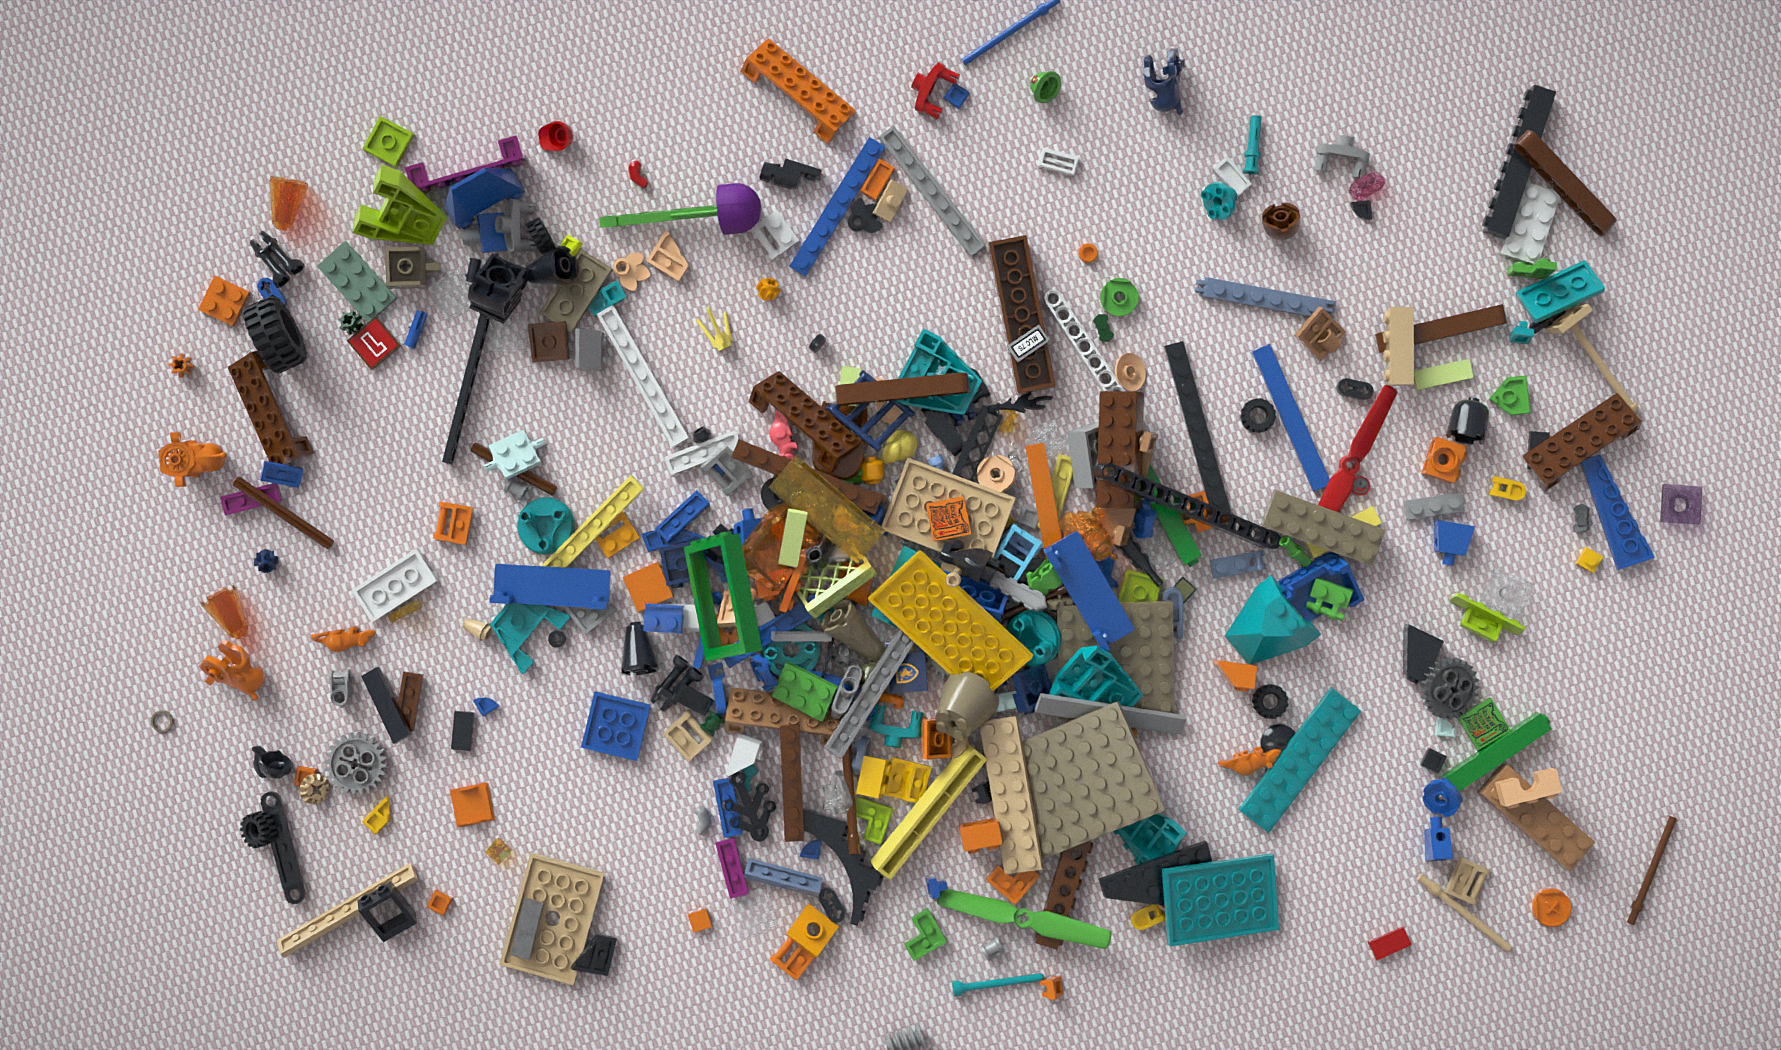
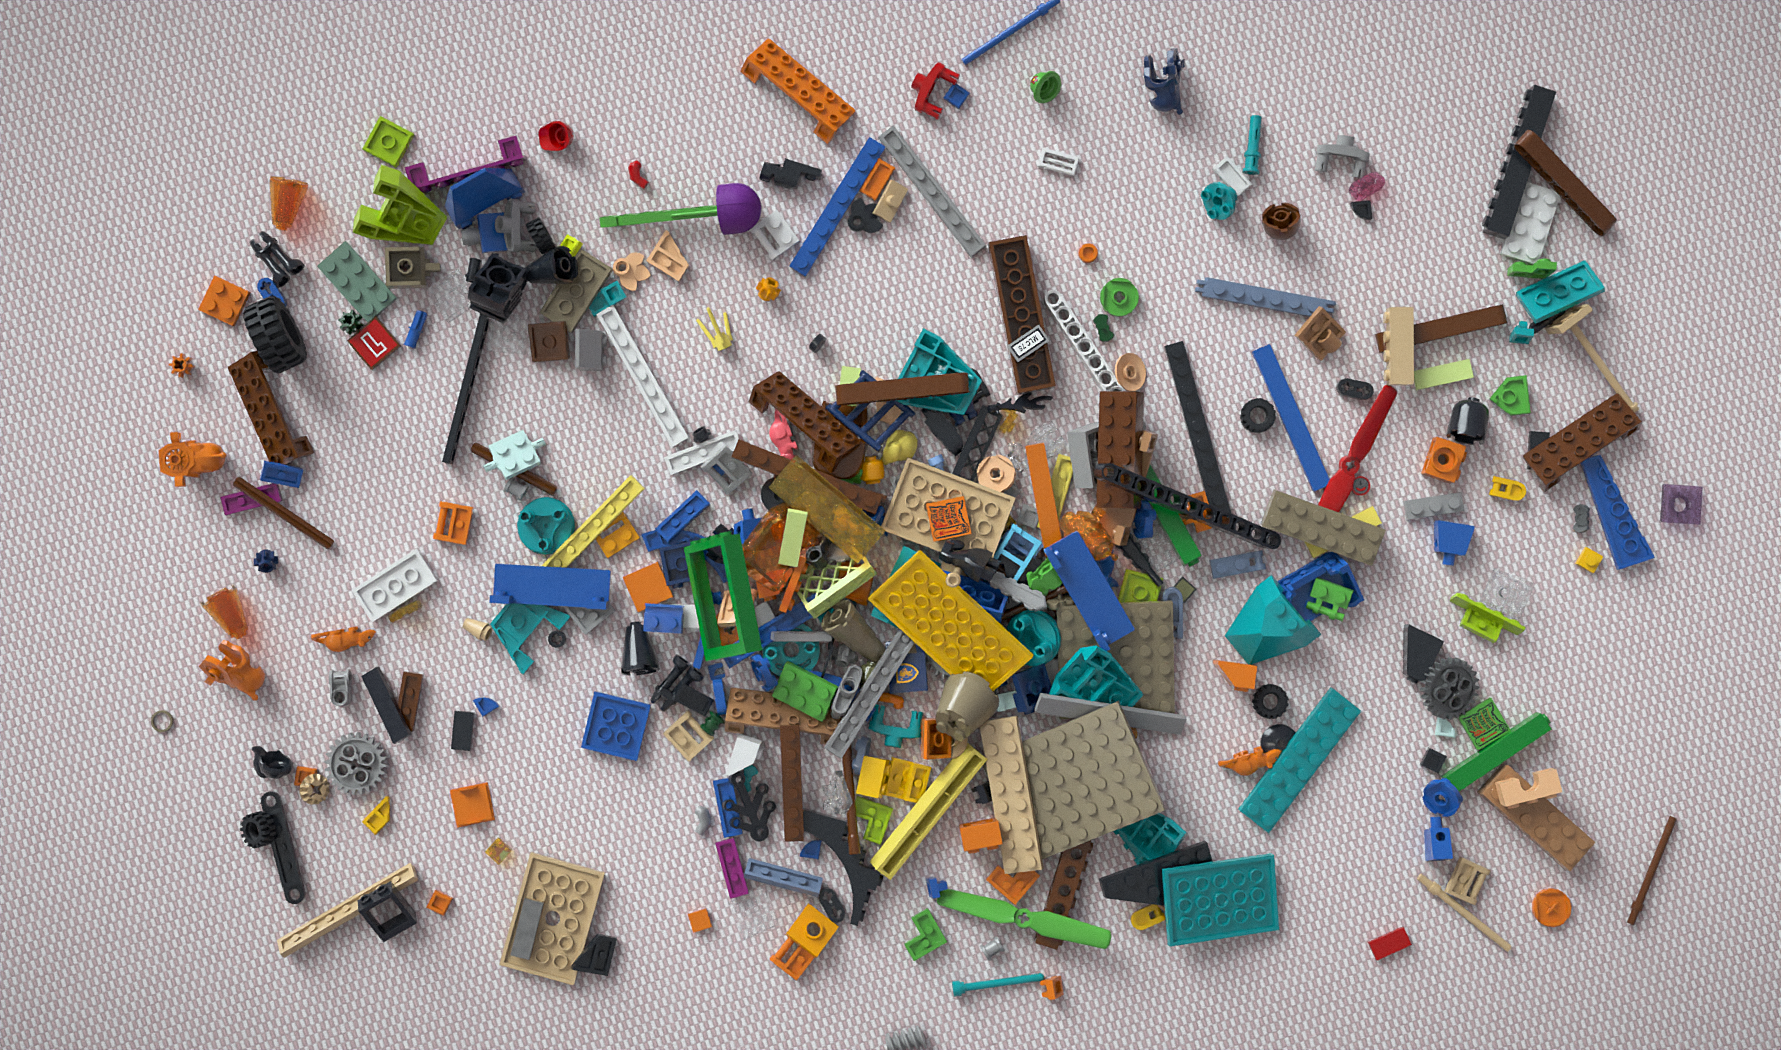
(1295, 551): bright green pin -> none

